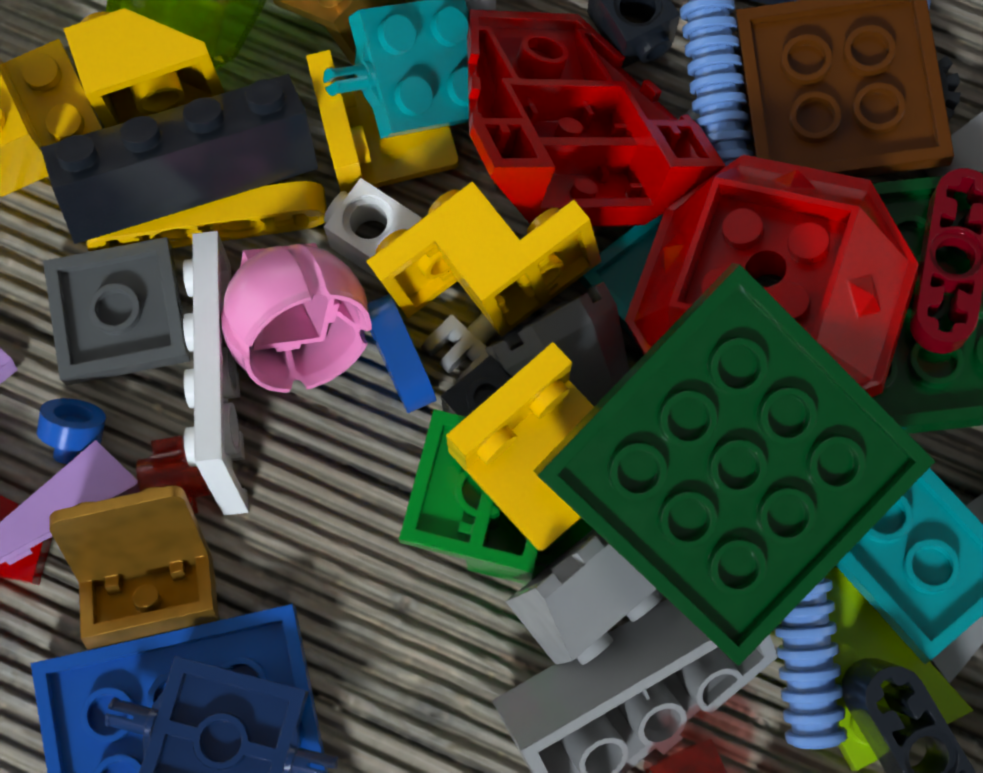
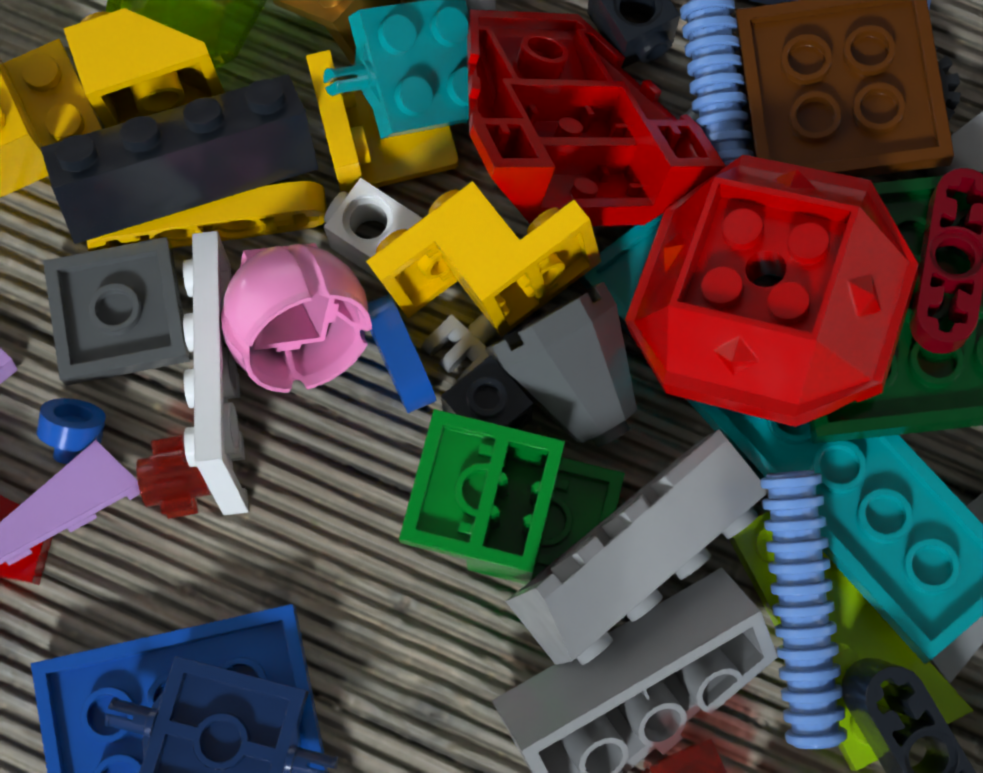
(137, 565): pearl gold bracket -> none
(514, 434): yellow bracket -> none
(735, 464): dark green plate -> none

